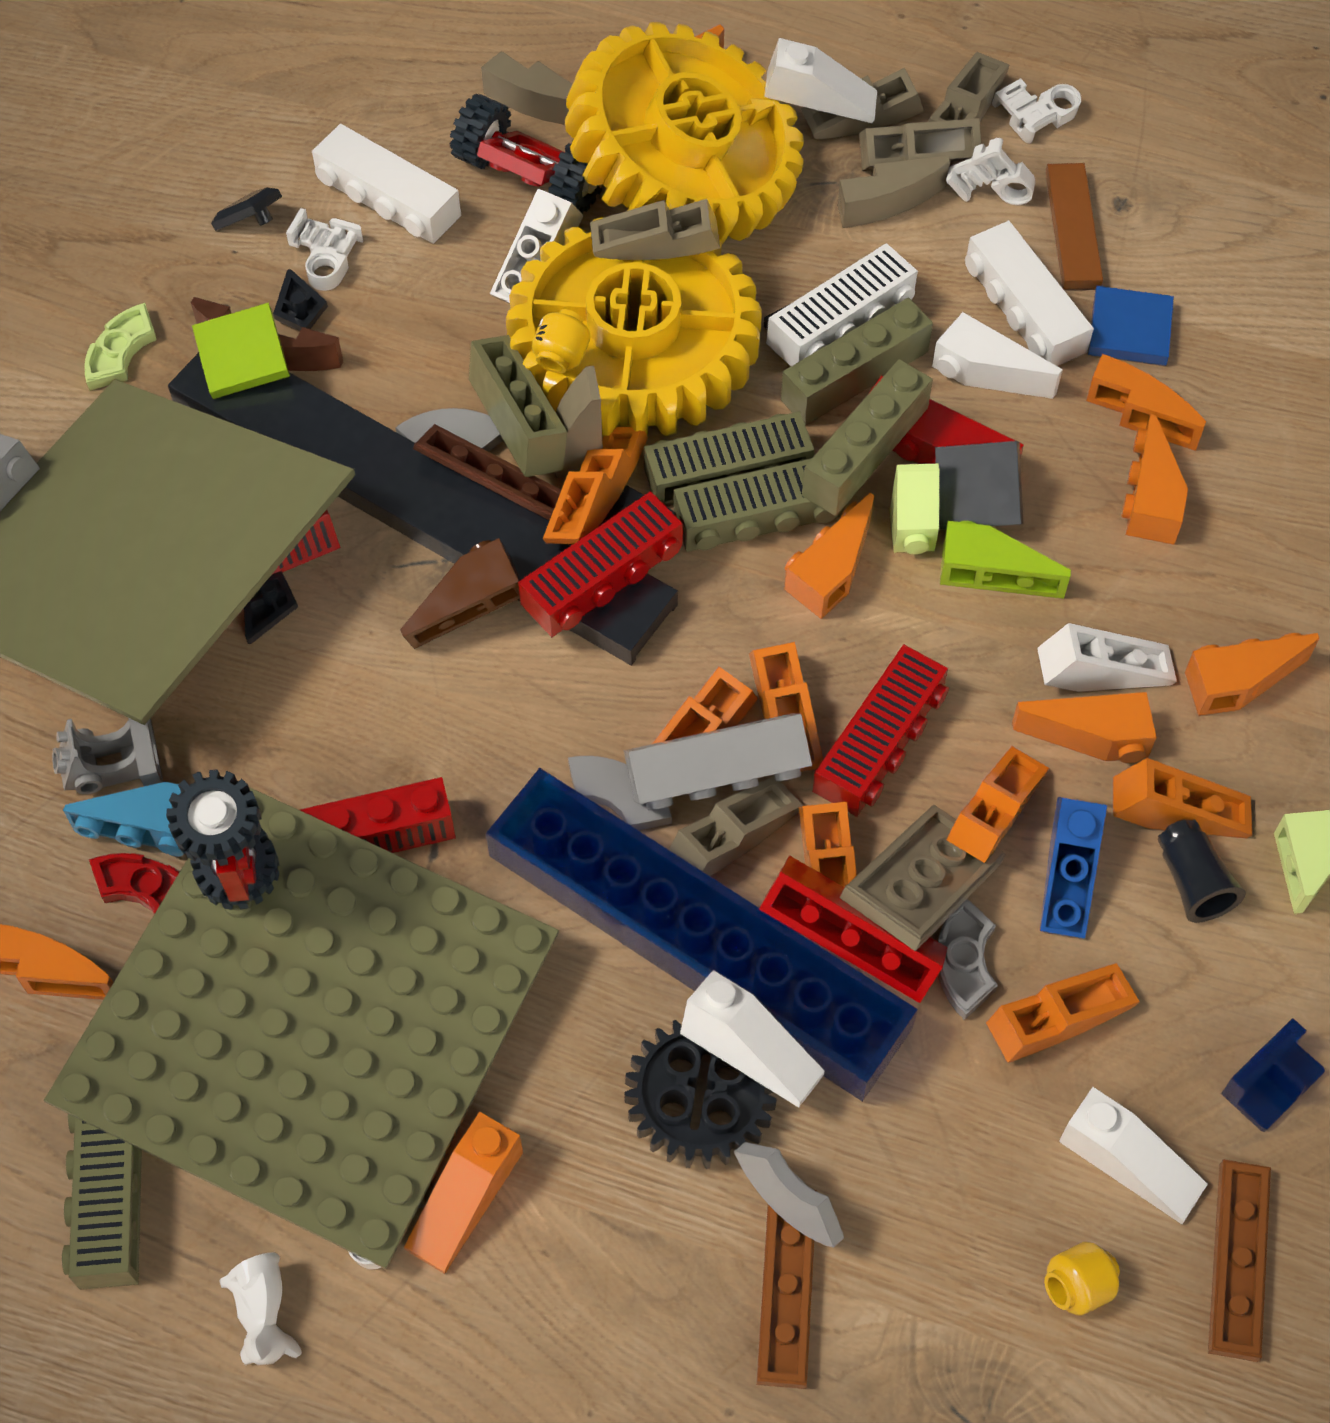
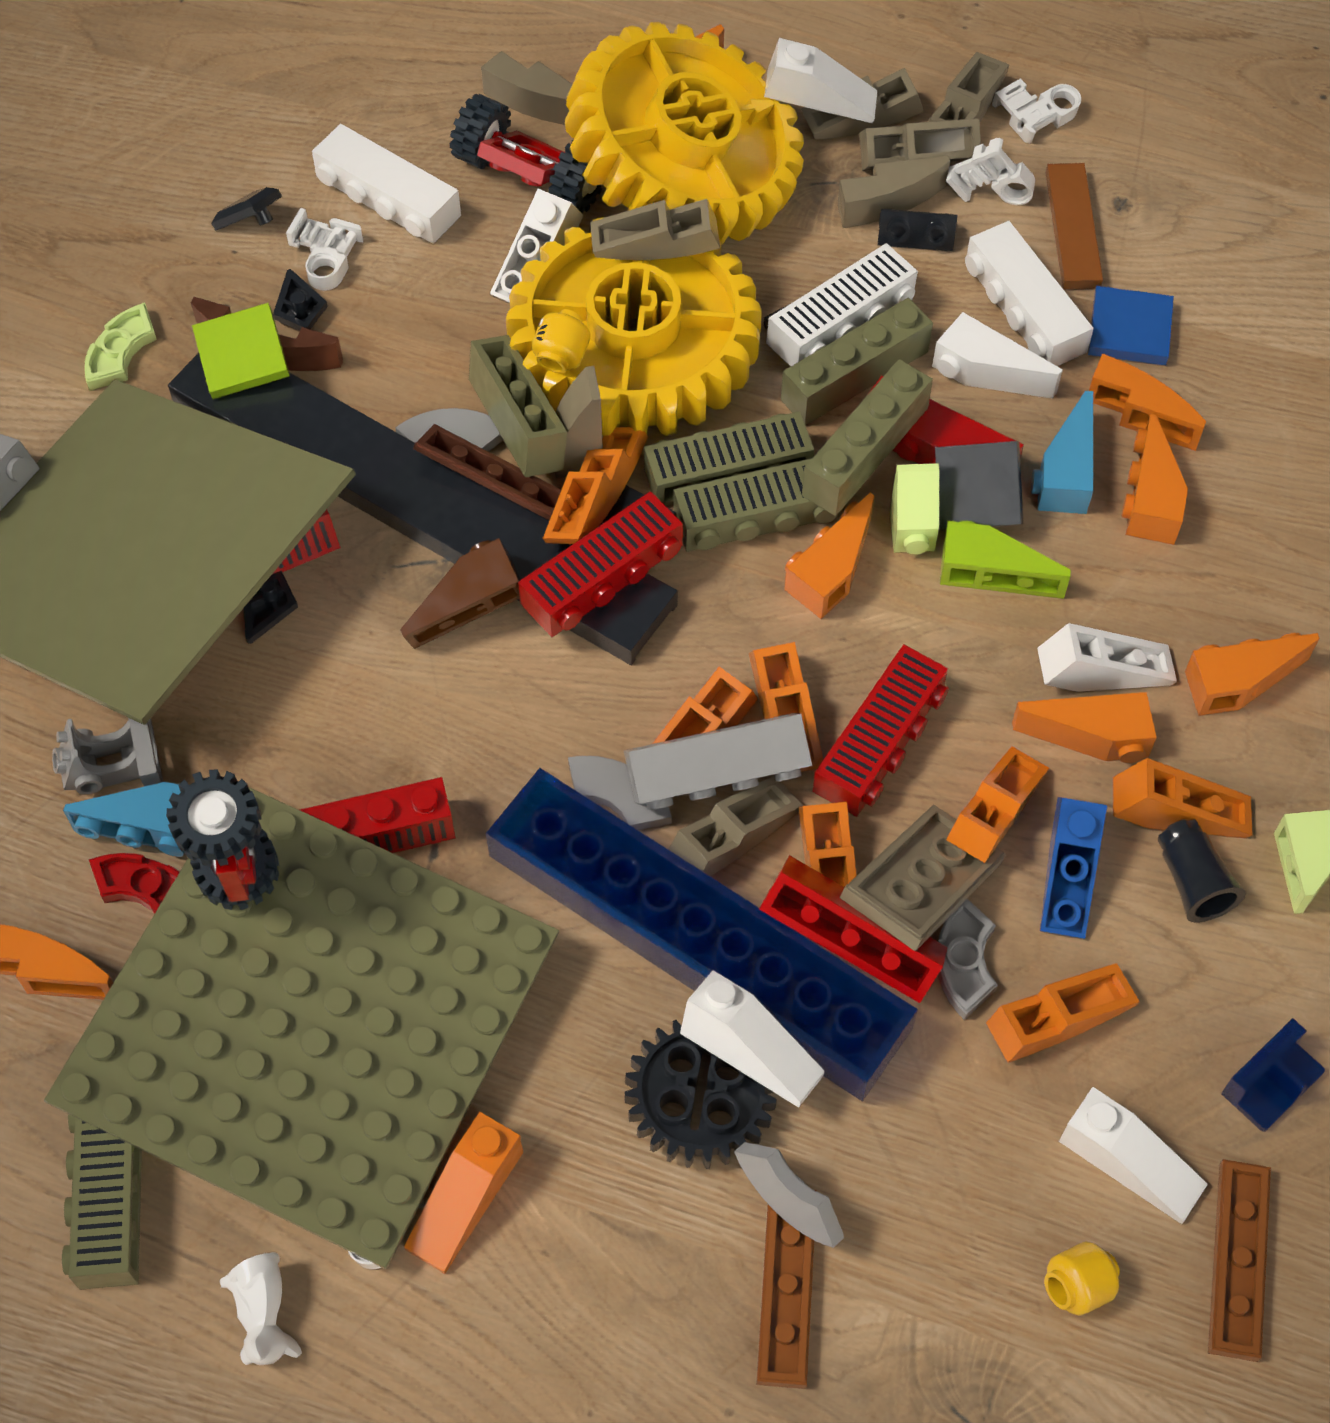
(917, 229): none -> black hinge
(1067, 464): none -> dark azure slope

